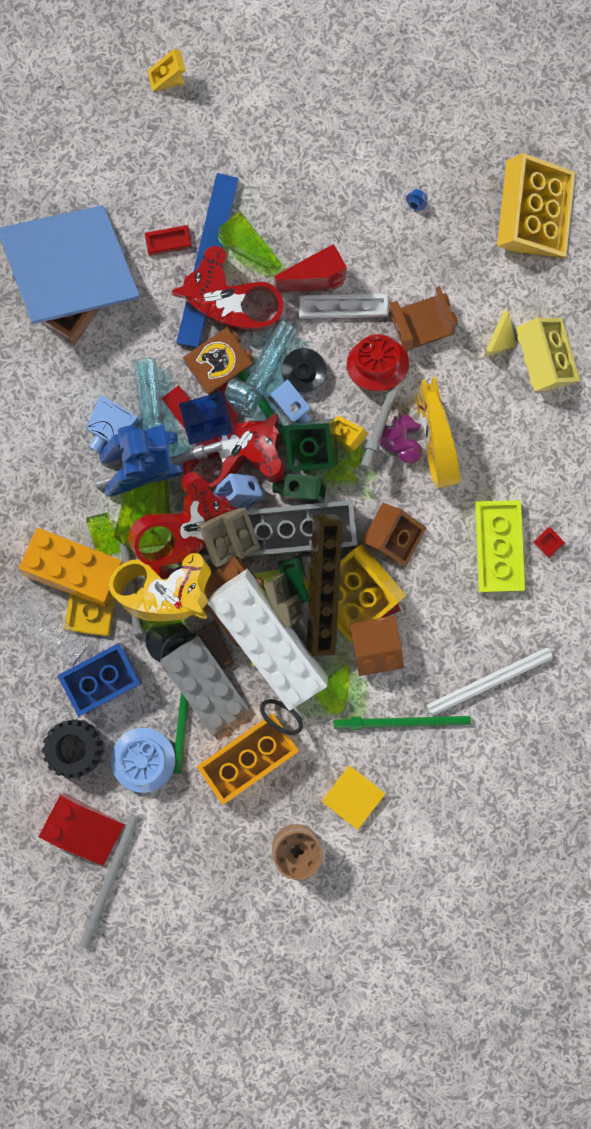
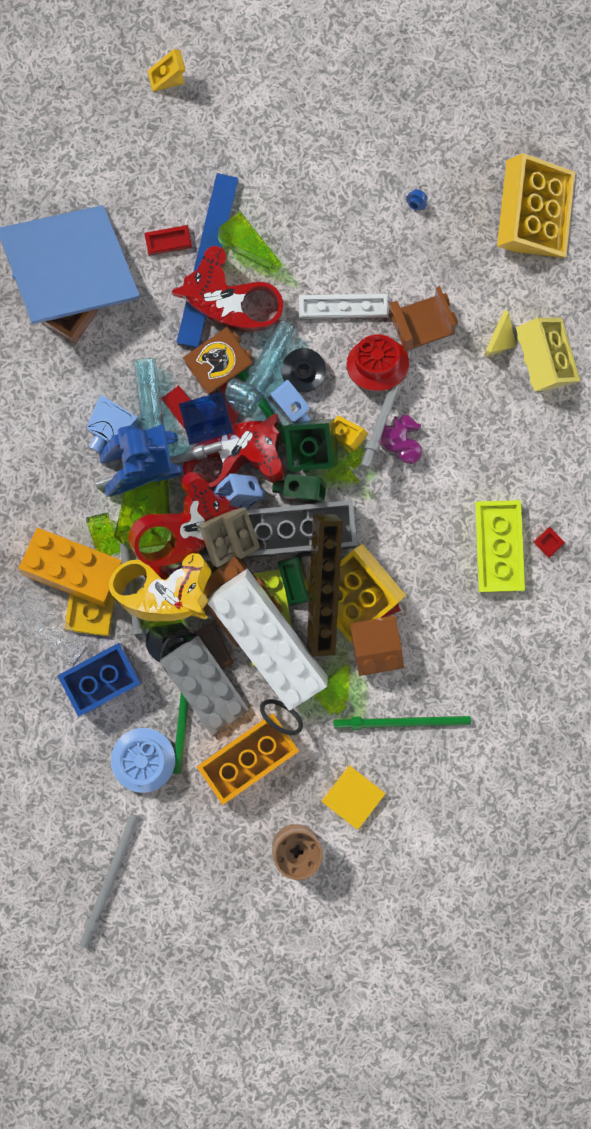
(53, 748): black tyre -> none
(81, 829): red slope -> none
(286, 606): dark tan slope -> none
(314, 273): red slope -> none
(394, 534): dark orange slope -> none
(438, 436): yellow animal -> none
(489, 681): white axle -> none

